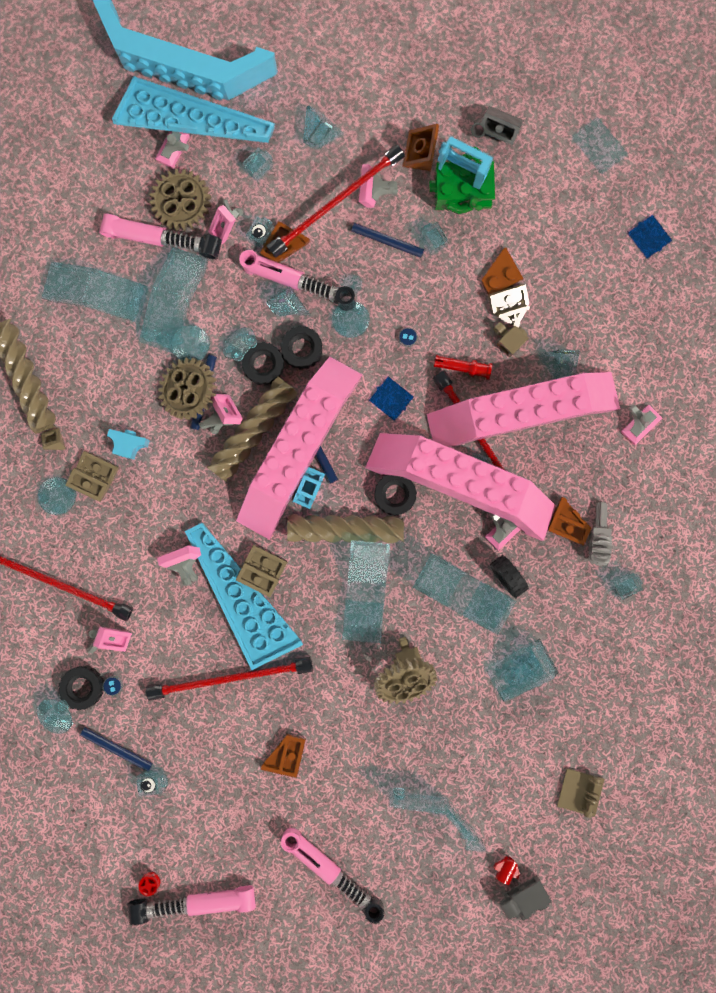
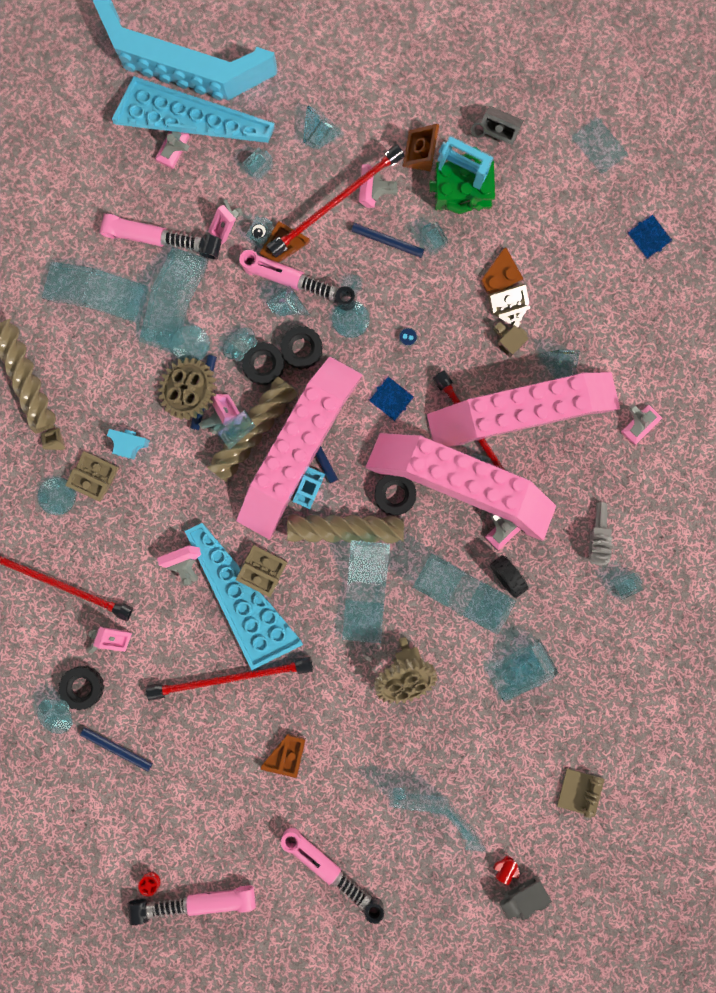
(112, 685): dark blue tile -> none
(151, 783): clear light blue brick -> none
(179, 183): dark tan gear -> none
(235, 429): none -> clear light blue slope
(473, 368): red pin -> none
(569, 524): dark orange wing -> none

